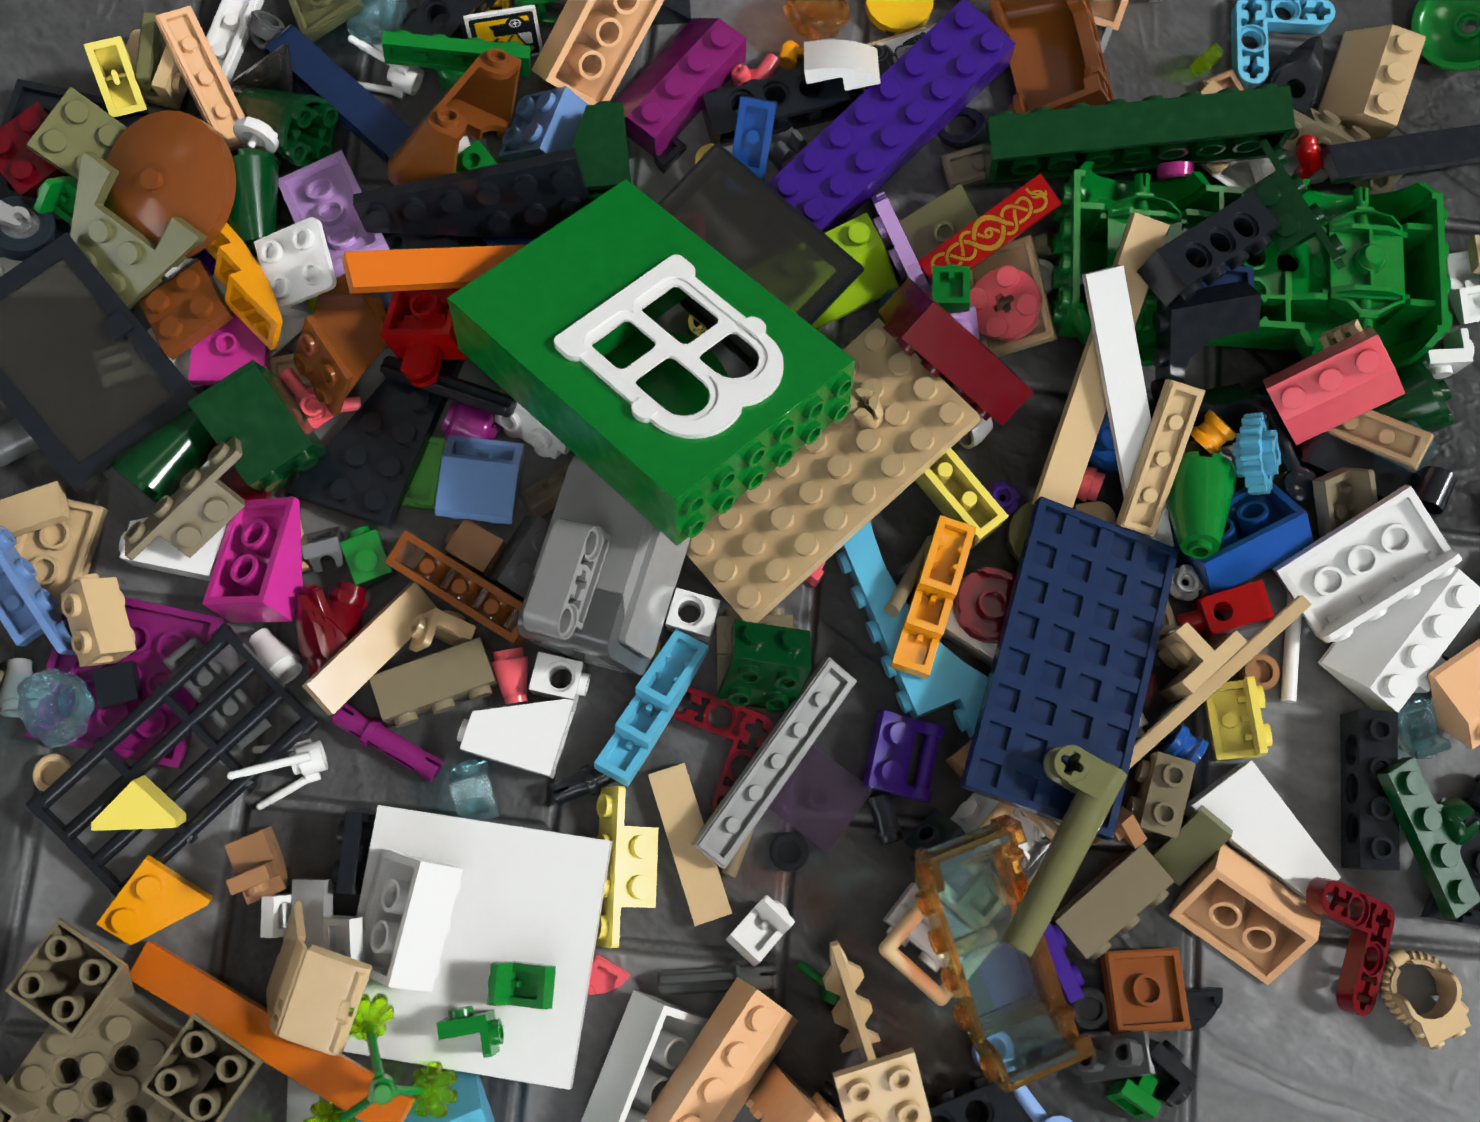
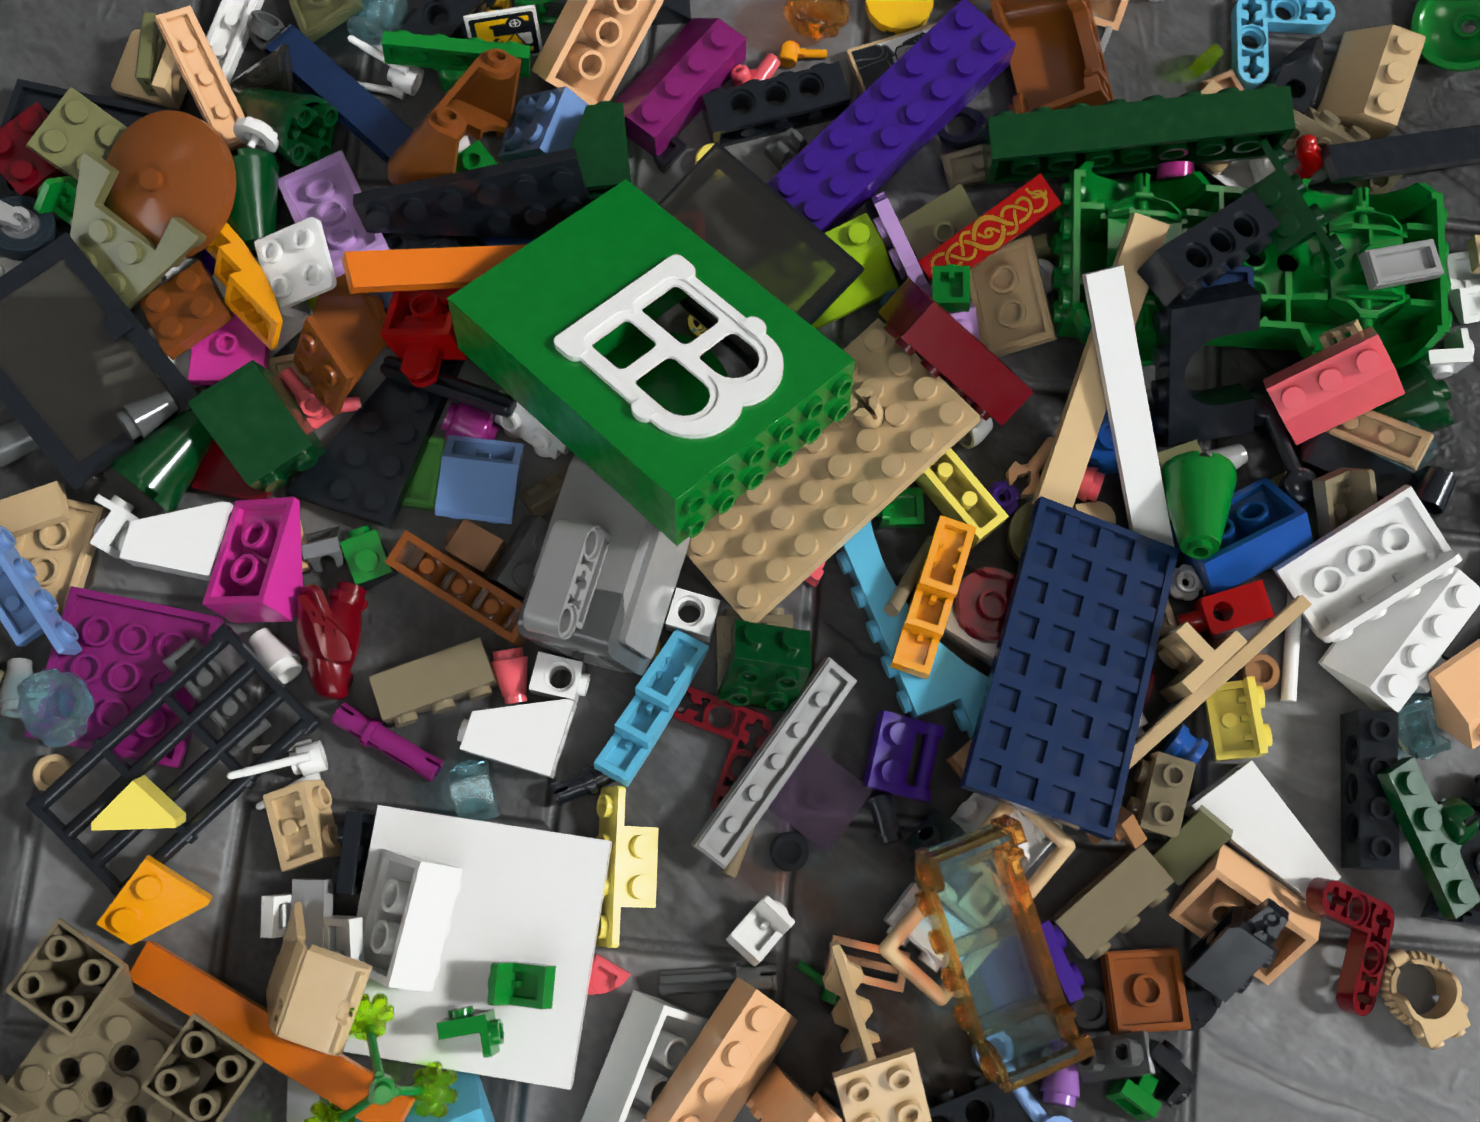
(98, 620): tan brick -> none
(110, 529): none -> white bracket
(115, 76): light yellow slope -> none
(117, 685): black tile -> none
(146, 414): none -> dark grey cone
(194, 510): dark tan bracket -> none
(257, 866): medium nougat brick -> none
(302, 824): none -> tan bracket
(367, 650): tan tile -> none
(440, 624): tan bracket -> none
(682, 824): tan tile -> none
(754, 133): blue plate -> none
(841, 58): white slope -> none
(895, 986): none -> light nougat tile
(904, 511): none -> green bracket
(1025, 307): coral plate -> none
(1031, 469): none -> light nougat bar
(1061, 1087): none -> medium lavender cone
(1095, 790): olive axle -> none
(1160, 457): tan tile -> none
(1212, 433): light orange wheel -> none
(1236, 948): none -> black hinge
(1257, 453): medium azure gear -> none
(1401, 264): none -> light grey tile

